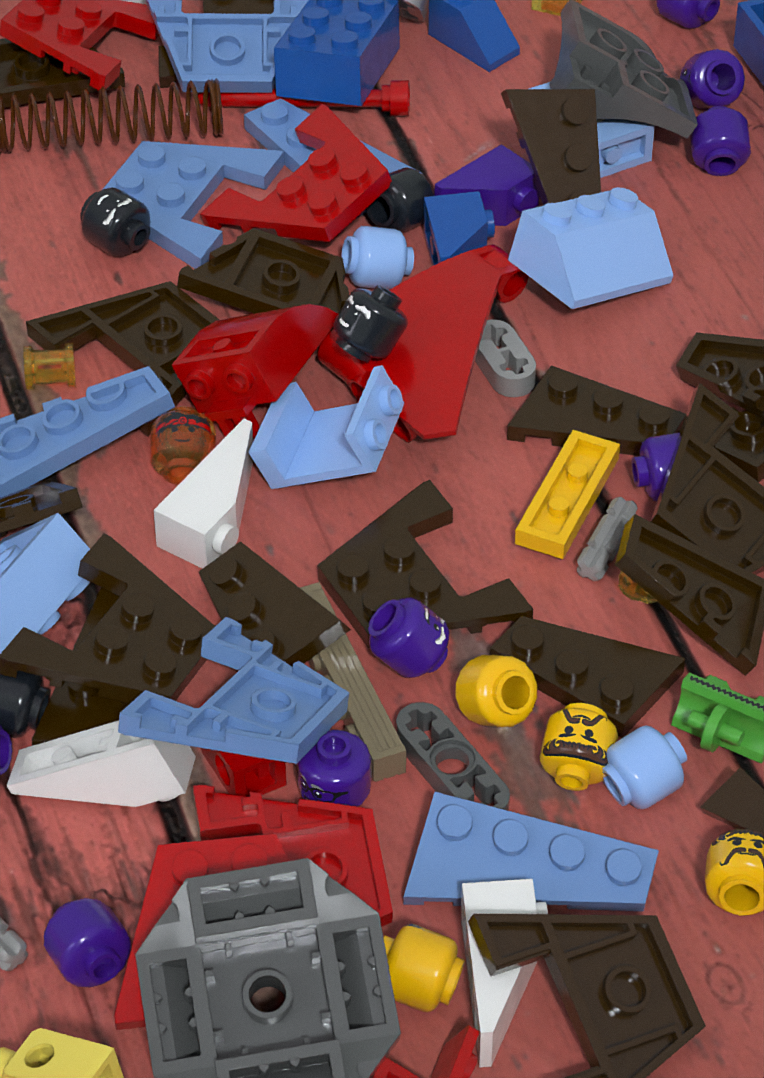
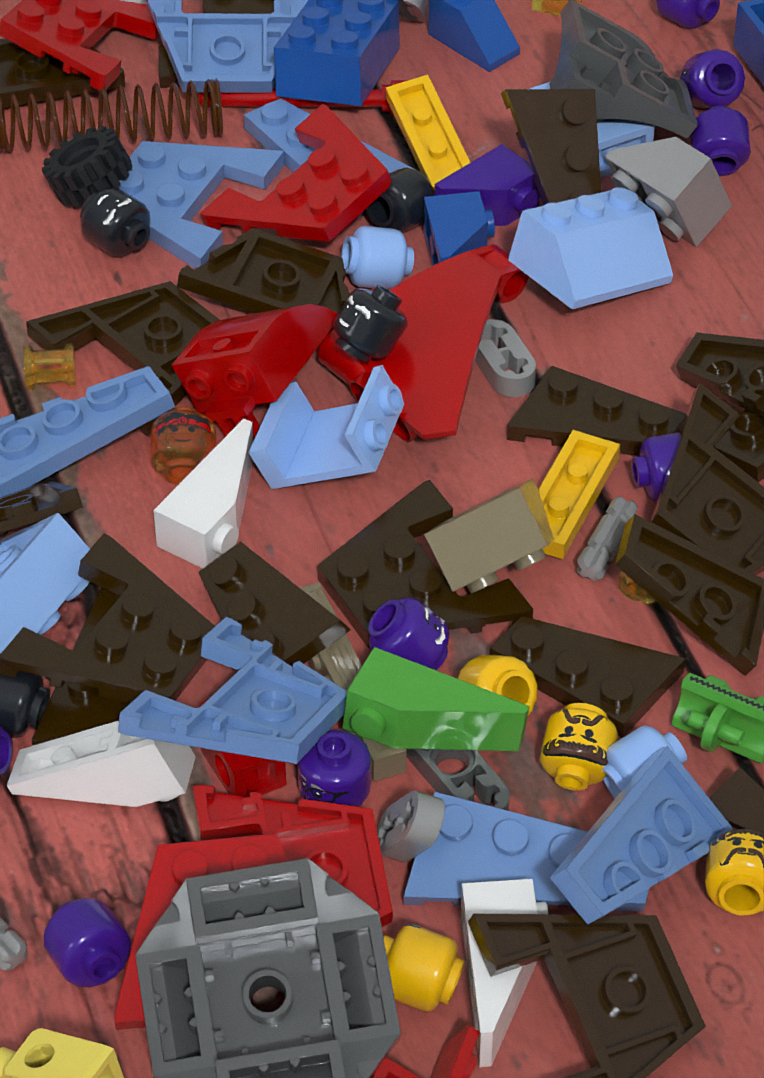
(86, 165): none -> black tyre
(410, 826): none -> light grey beam
(426, 709): none -> bright green slope
(427, 128): none -> yellow plate
(491, 537): none -> dark tan slope
(640, 839): none -> medium blue wing
(673, 183): none -> light grey slope

